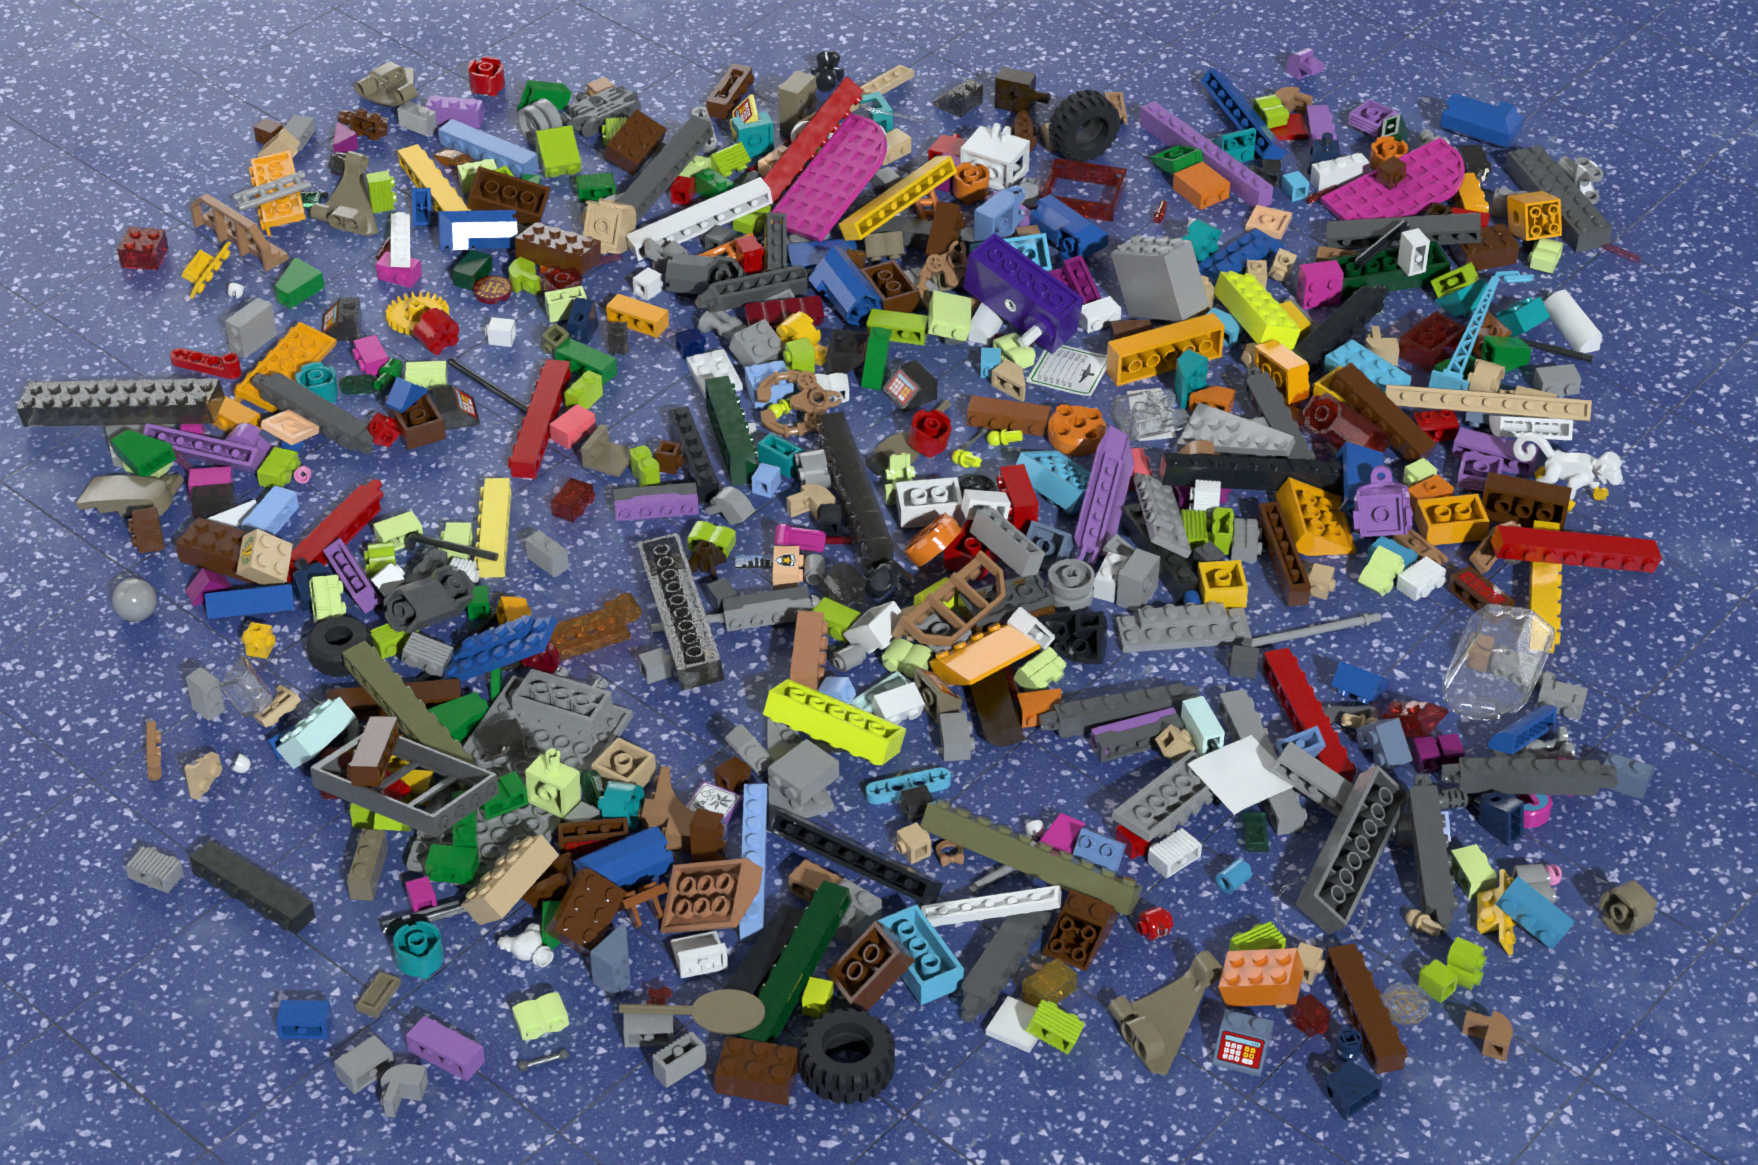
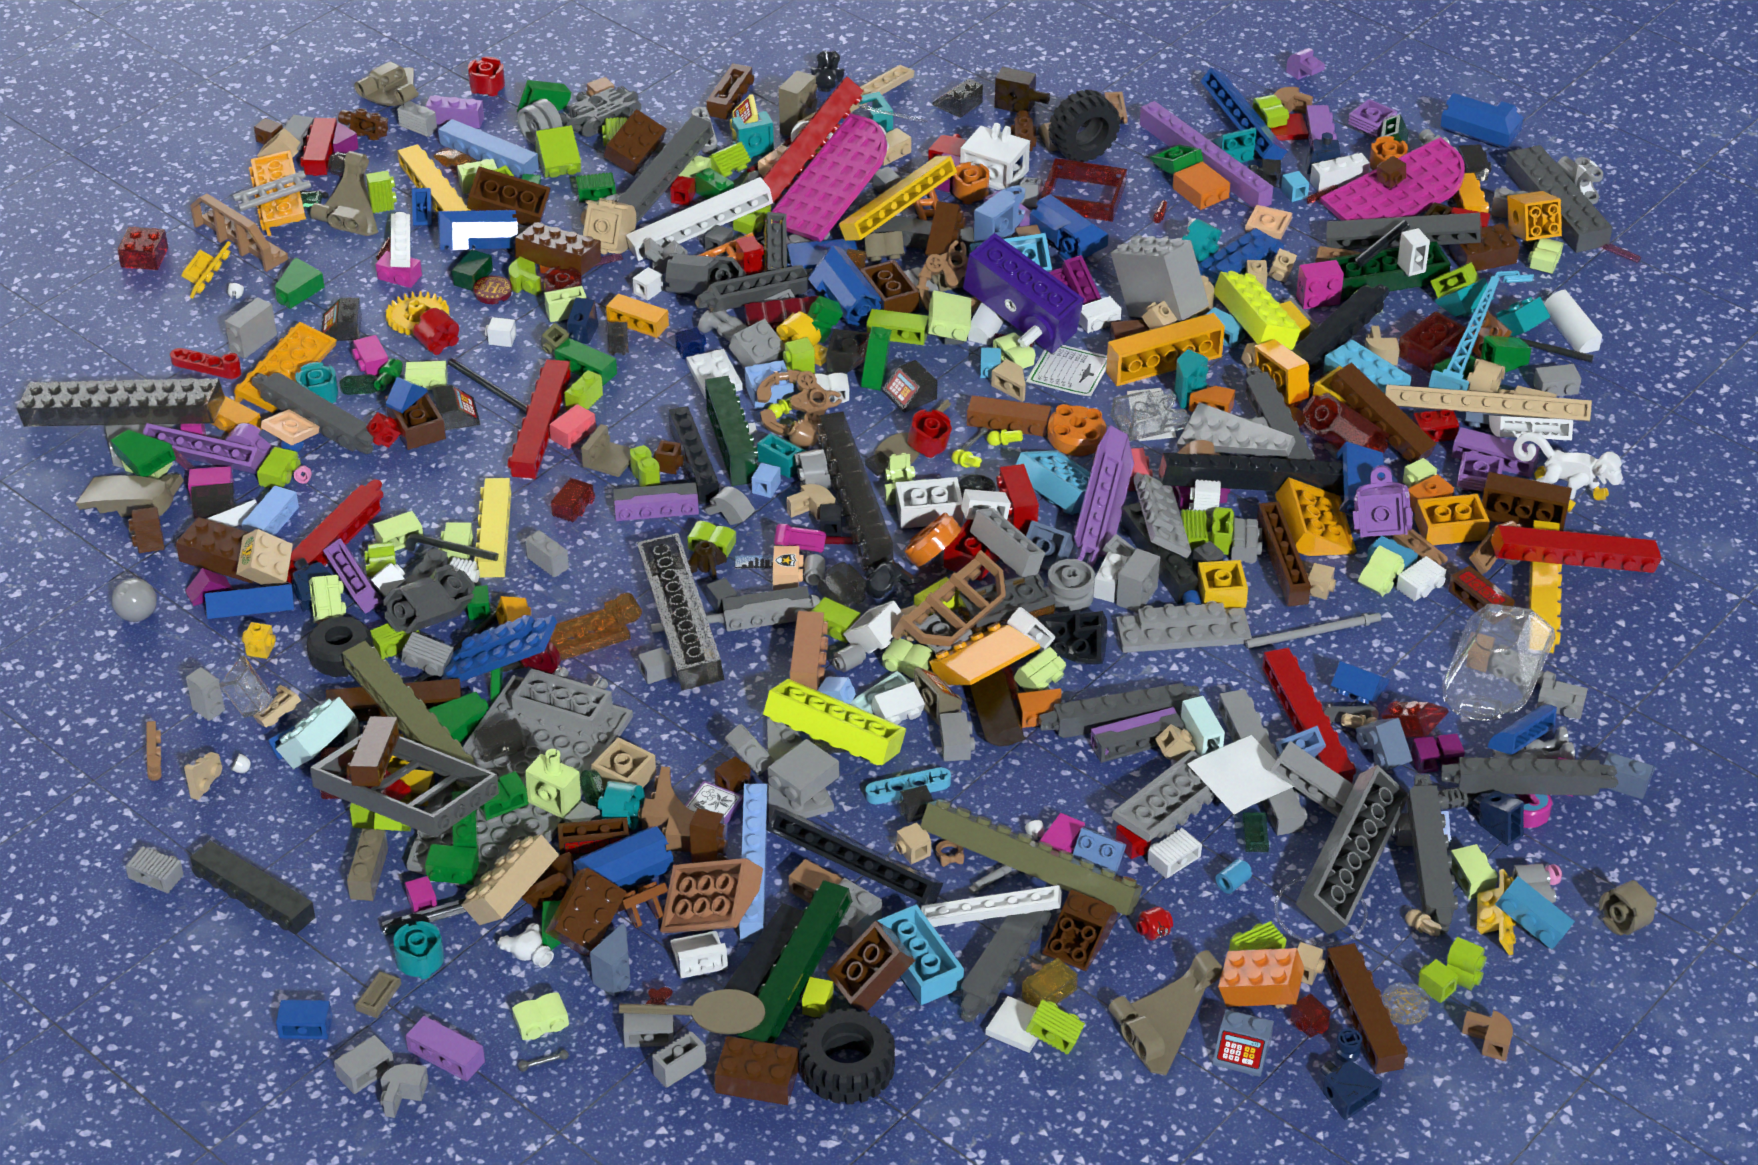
(319, 146): none -> brick
(803, 433): none -> medium nougat head
(825, 315): none -> green brick
(1158, 315): none -> tan brick
(1243, 660): dark grey brick -> none

